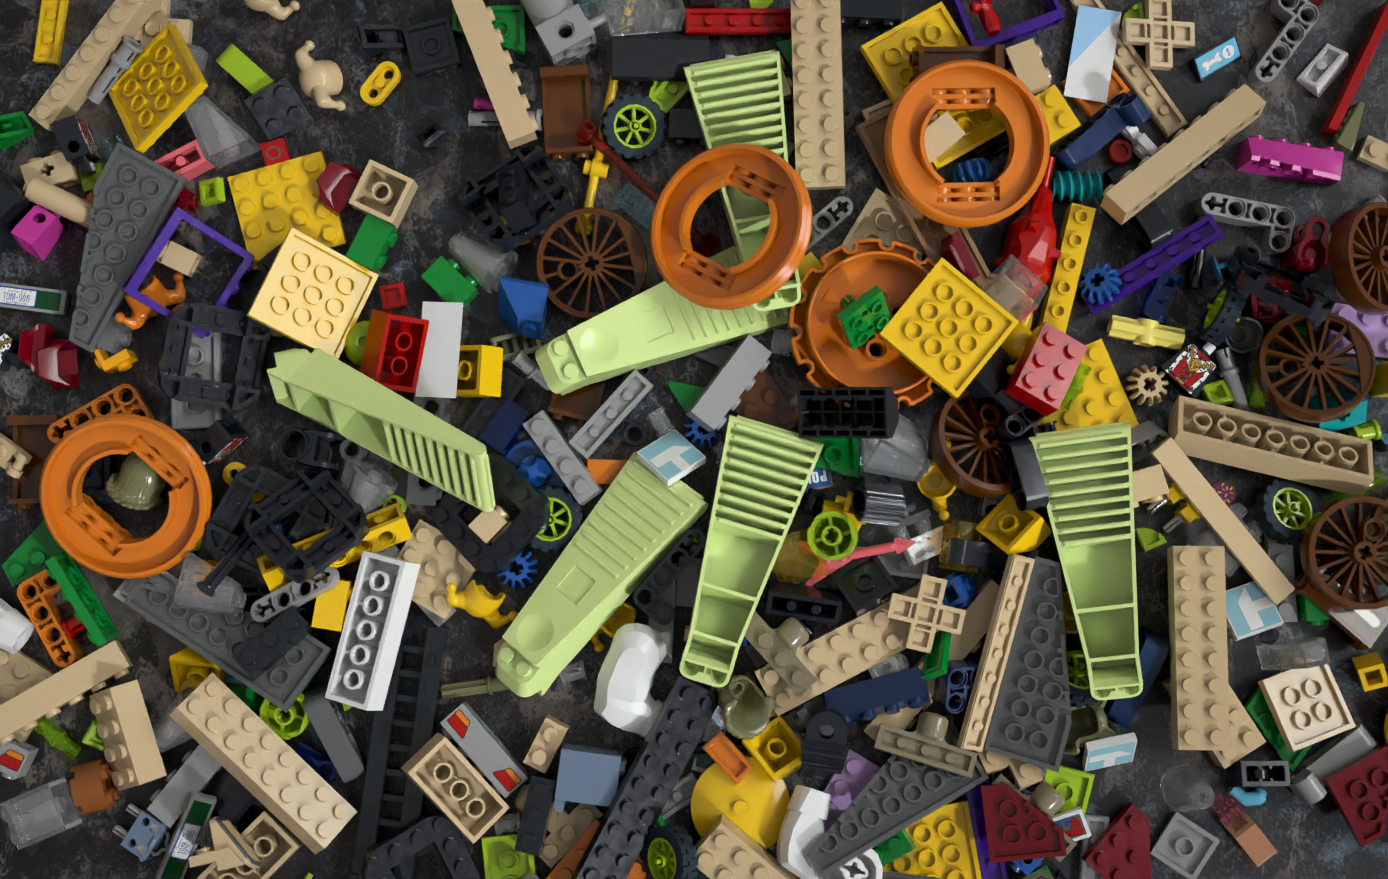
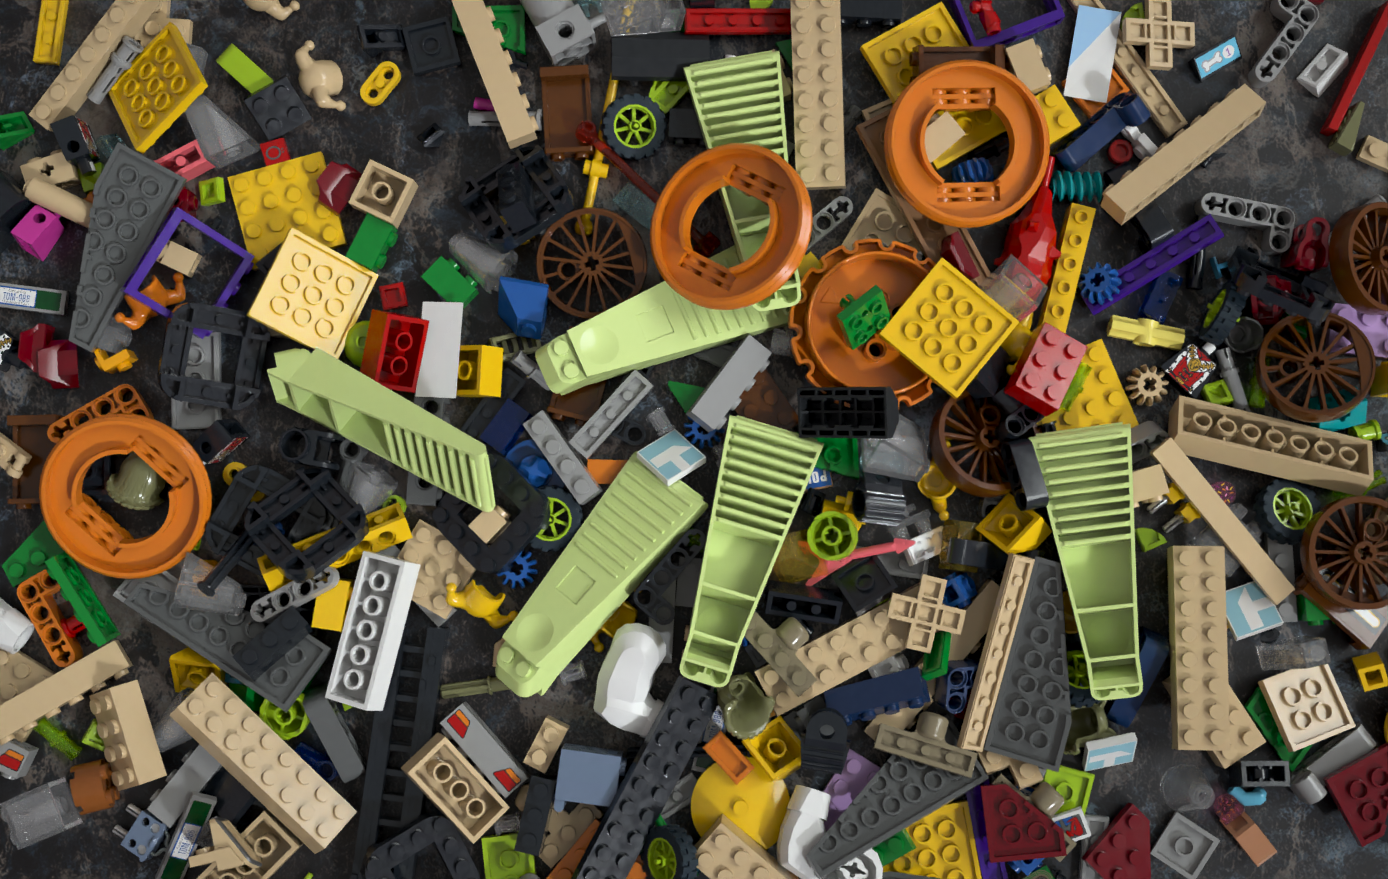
(1289, 160): dark pink wedge -> none

